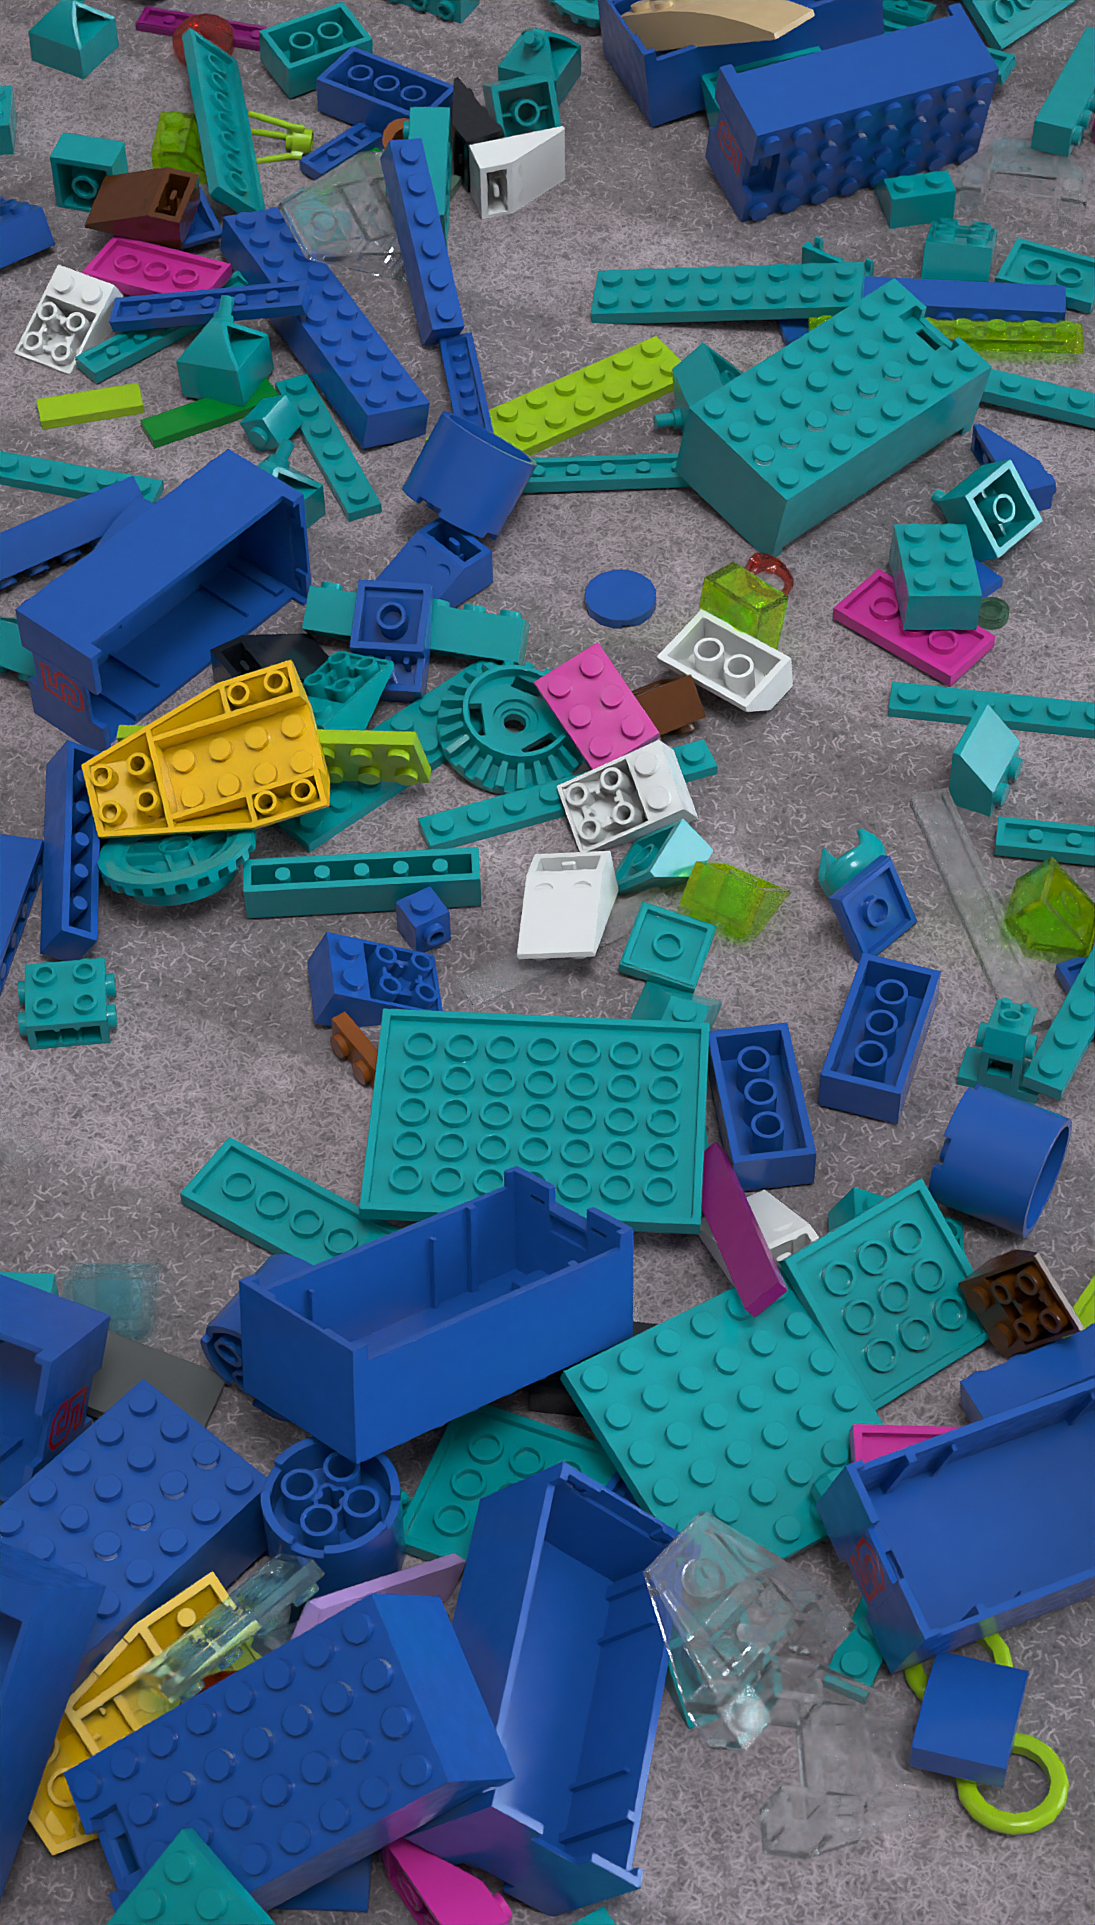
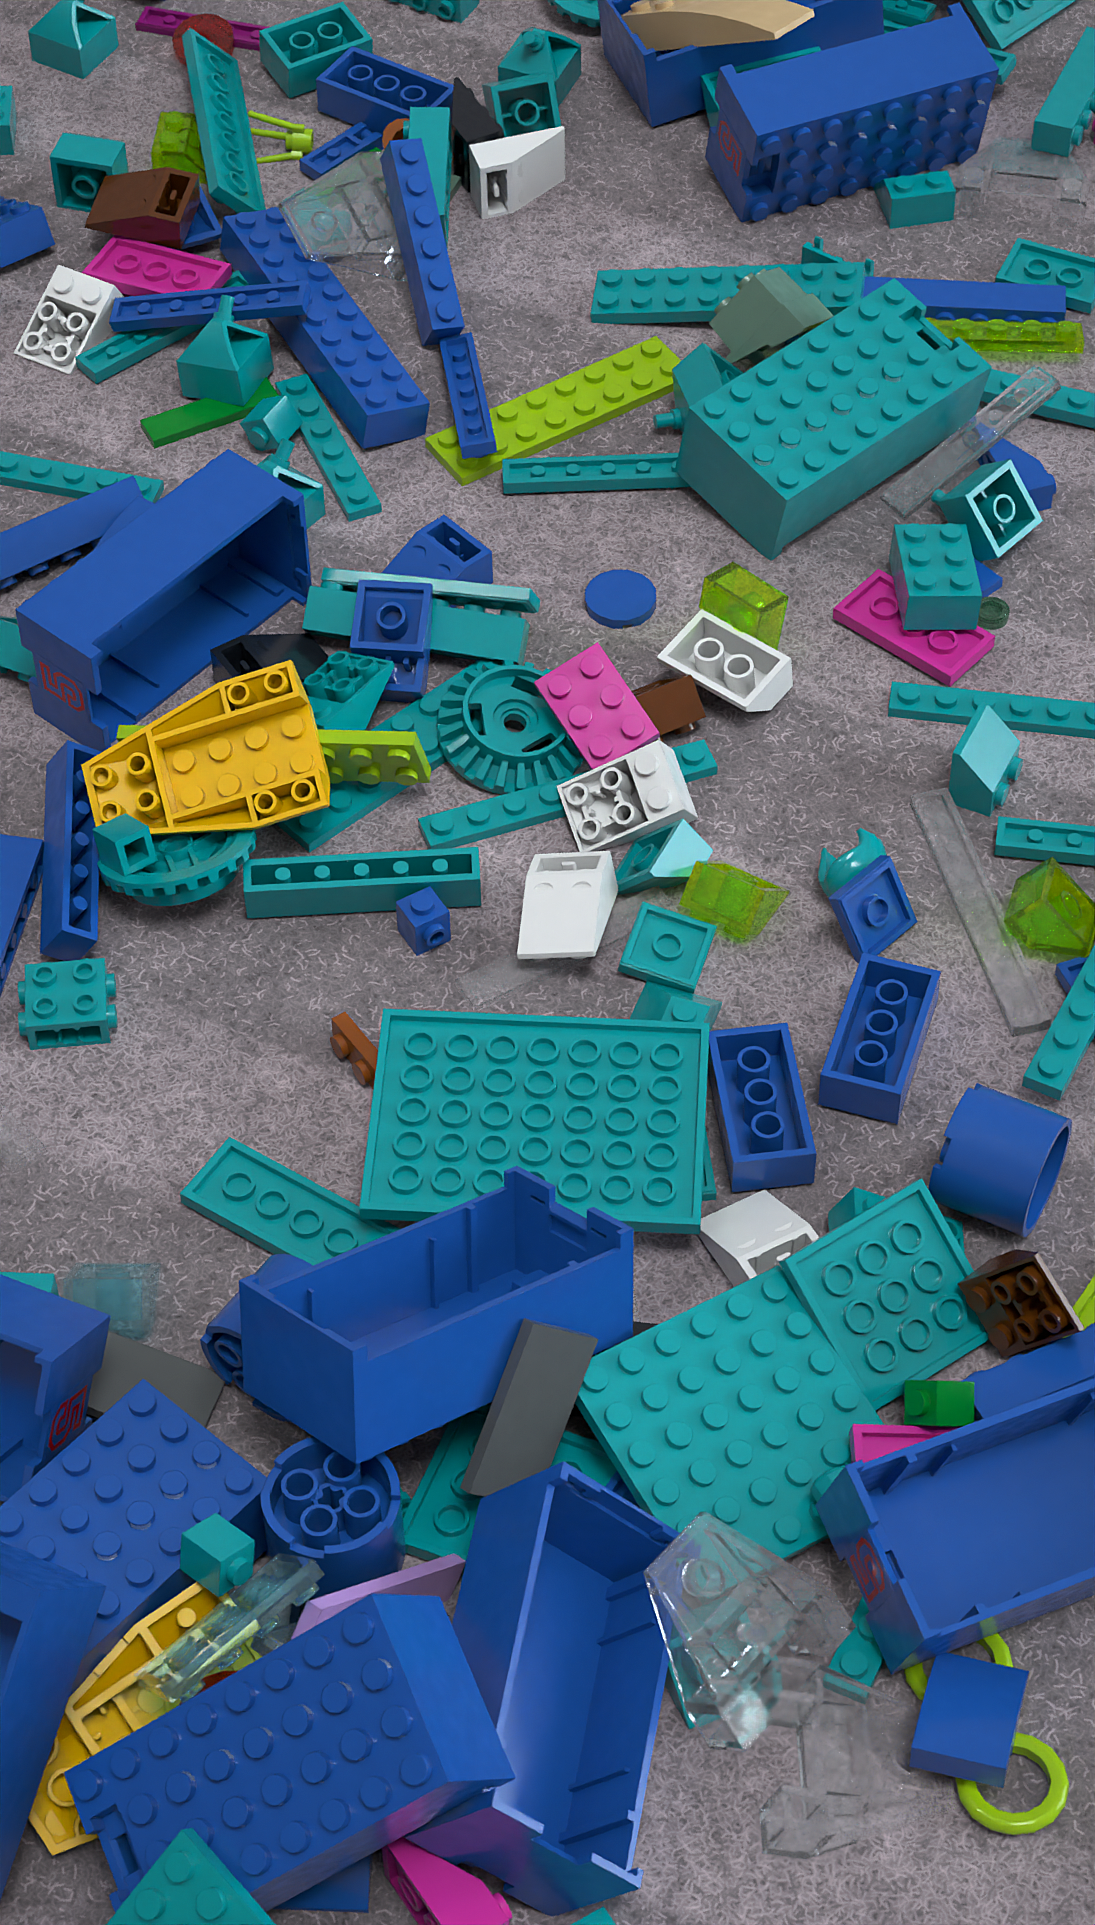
(90, 406): lime tile -> none
(125, 844): none -> teal brick
(217, 1554): none -> teal brick
(367, 977): blue slope -> none
(456, 592): none -> teal tile
(469, 476): blue brick -> none
(529, 1406): none -> dark grey tile
(738, 1234): magenta tile -> none
(764, 562): clear red piece -> none
(765, 314): none -> sand green piece
(938, 1403): none -> green slope
(959, 251): teal slope -> none
(970, 441): none -> clear tile
(1005, 1045): teal tile -> none

